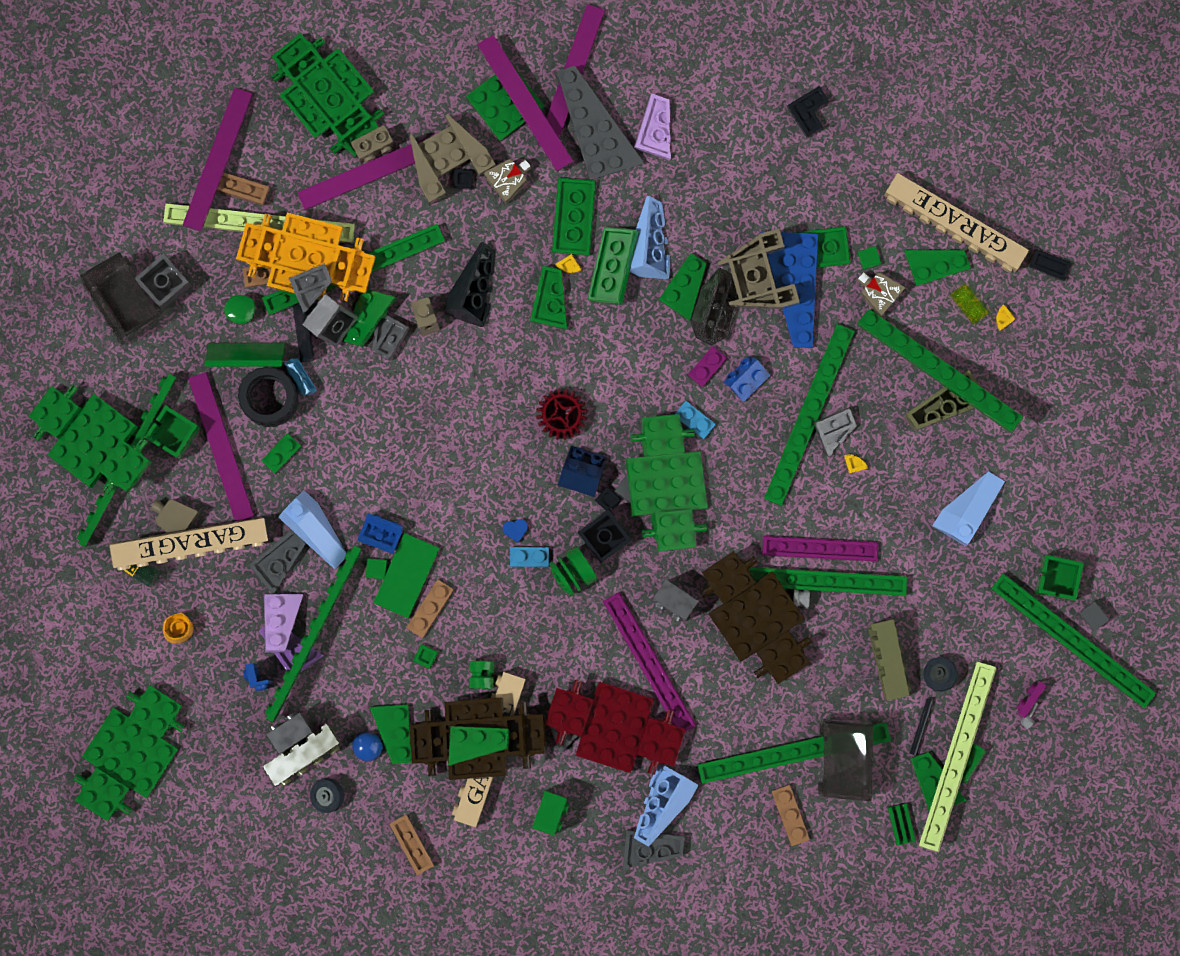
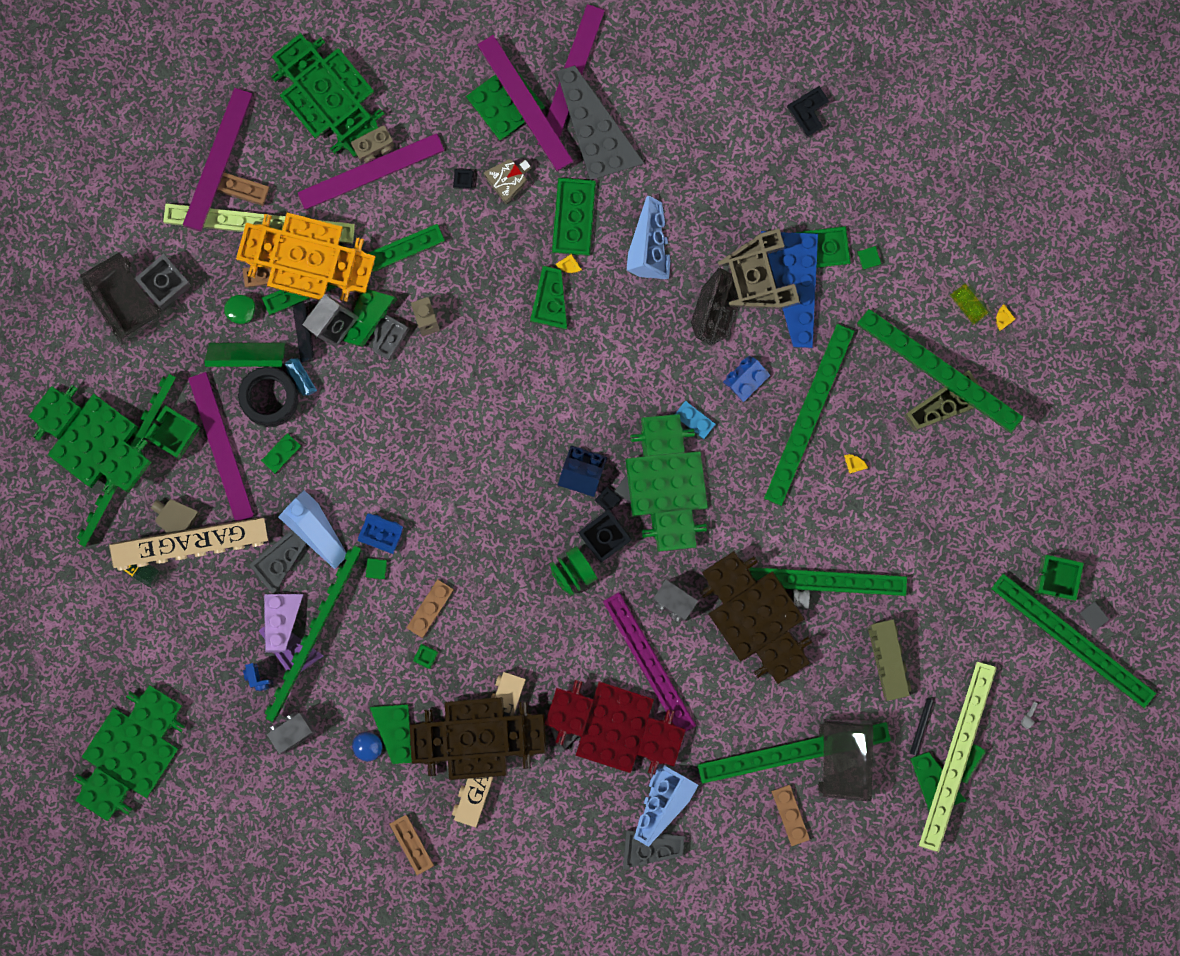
(177, 628): light orange hair -> none
(303, 755): wedge -> none
(310, 285): flat silver wing -> none
(327, 795): black wheel -> none
(406, 575): green tile -> none
(444, 154): dark tan wedge -> none
(469, 293): black wedge -> none
(475, 742): green wing -> none
(485, 681): green wheel -> none
(515, 530): blue tile -> none
(529, 556): dark azure plate -> none
(550, 812): green piece -> none
(553, 418): dark red gear -> none
(613, 265): green tile -> none
(654, 130): lavender wing -> none
(684, 287): green wing -> none
(707, 366): magenta plate -> none
(820, 549): magenta tile -> none
(834, 429): flat silver wing -> none
(879, 291): dark tan torso -> none
(909, 824): green tile -> none
(935, 264): green wing -> none
(940, 674): black wheel -> none
(956, 223): tan brick -> none
(967, 511): light blue wedge -> none
(1034, 692): magenta plate -> none
(1050, 264): black tile -> none

